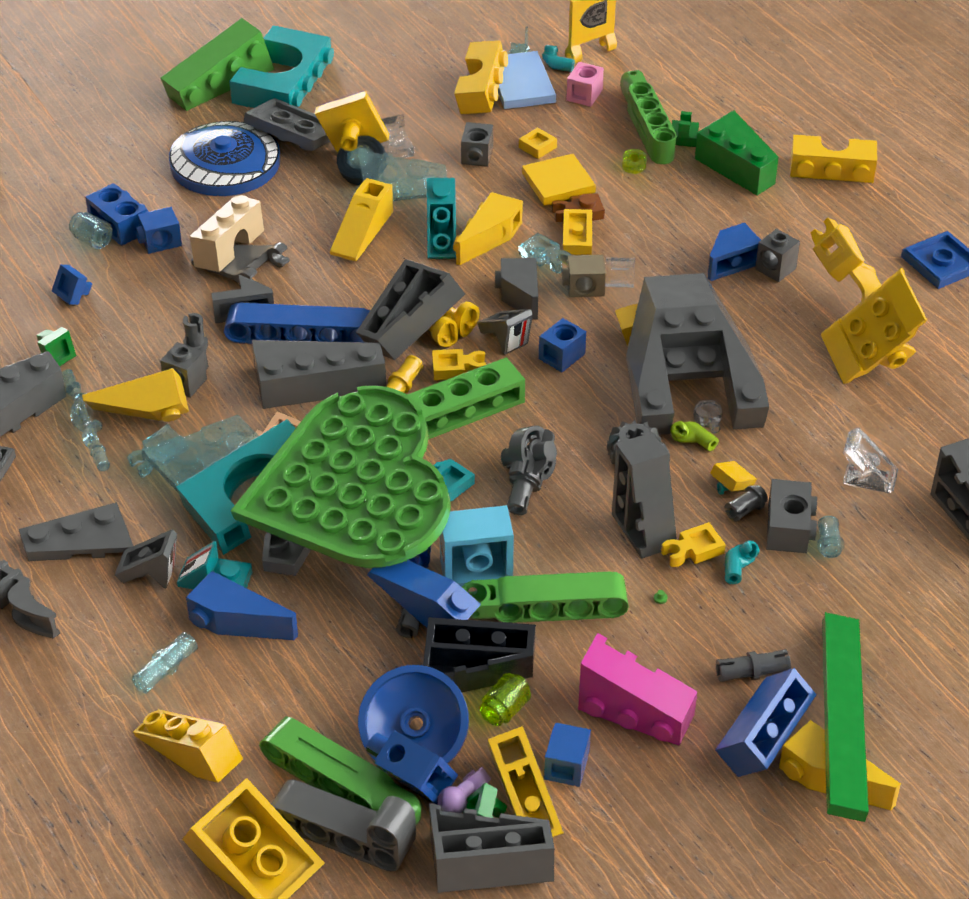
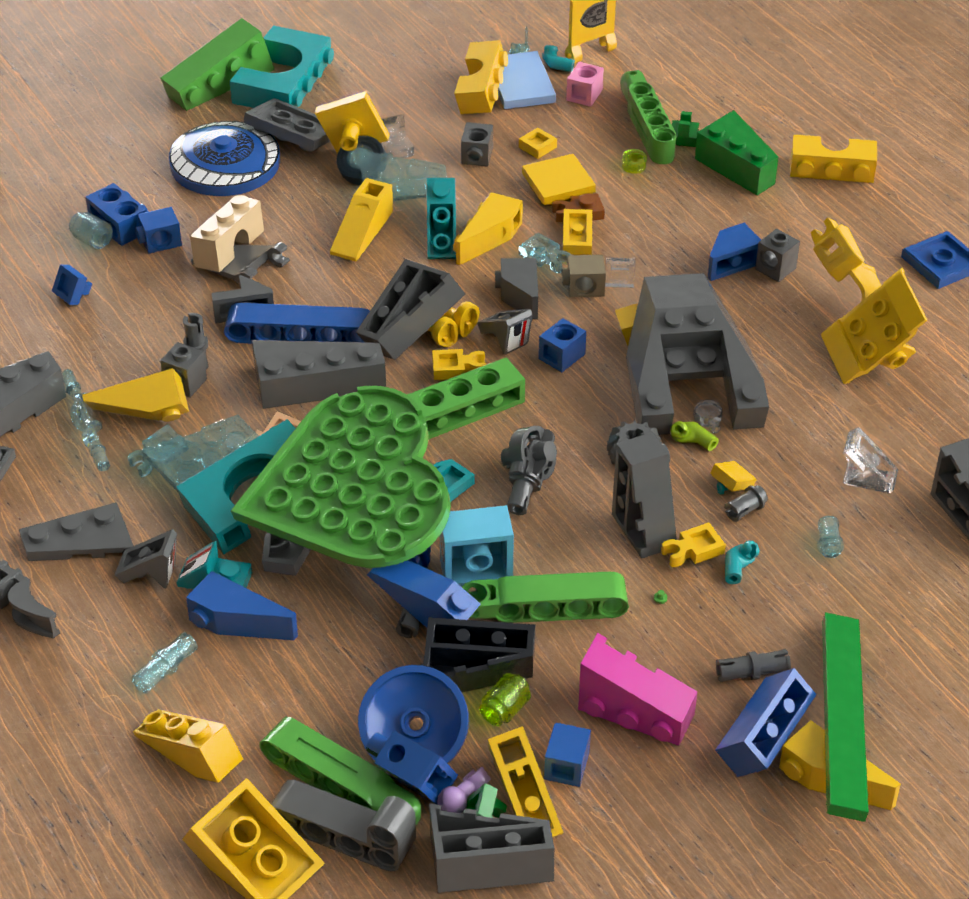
(58, 344): green tile -> none
(403, 377): yellow pin -> none
(790, 516): dark grey brick -> none

